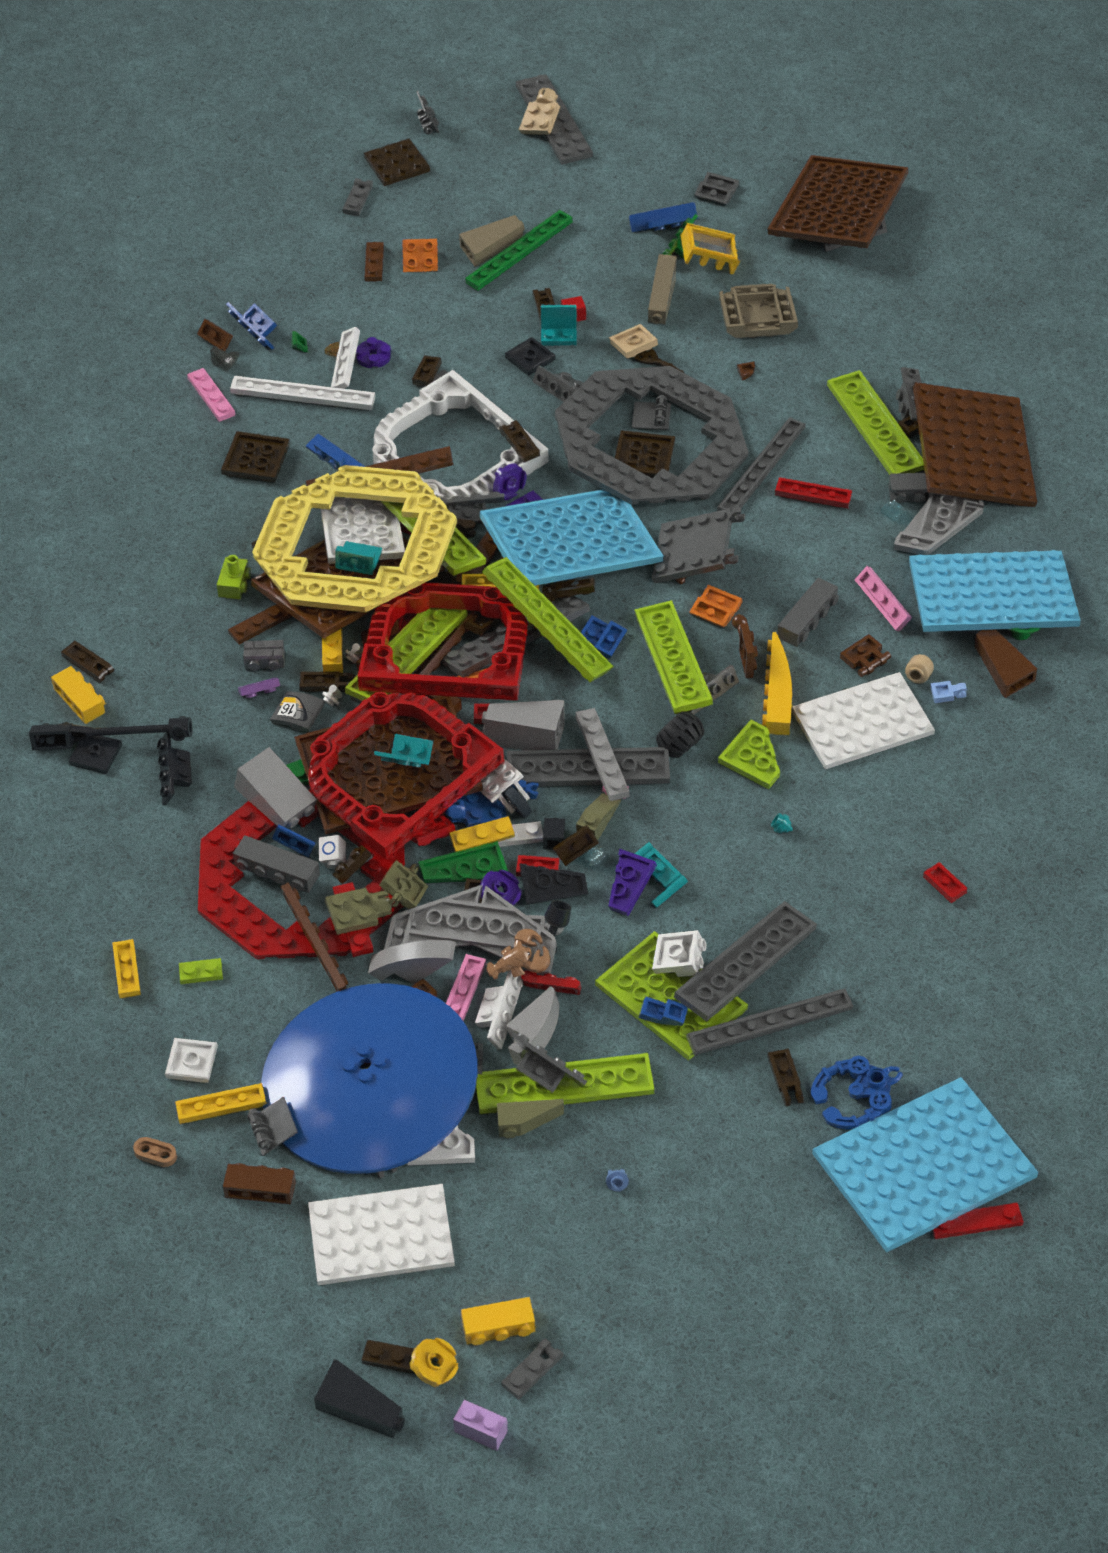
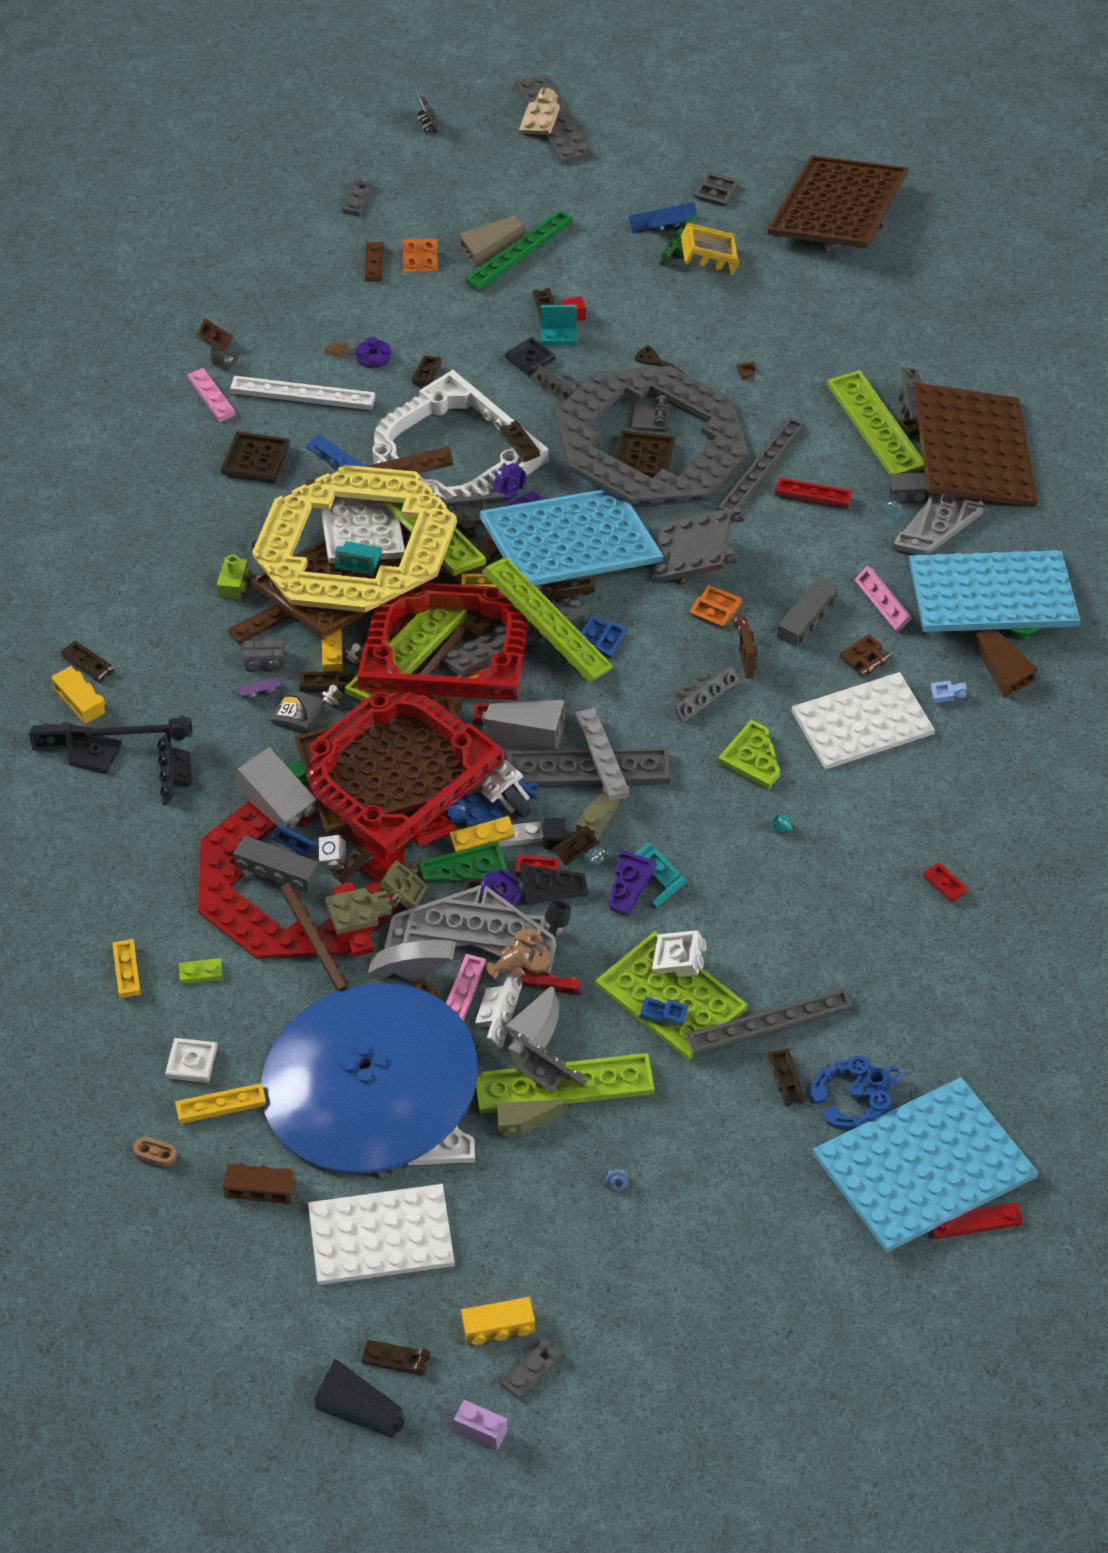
(257, 321): bracket -> none
(272, 1125): dark grey hinge -> none
(299, 342): green slope -> none
(345, 358): white plate -> none
(396, 162): dark brown plate -> none
(408, 751): teal bracket -> none
(426, 1370): yellow plate -> none
(633, 341): tan plate -> none
(662, 289): dark tan slope -> none
(673, 657): lime plate -> none
(680, 734): black wheel -> none
(745, 961): dark grey plate -> none
(758, 311): dark tan wedge -> none
(778, 690): yellow slope -> none
(919, 669): tan head -> none

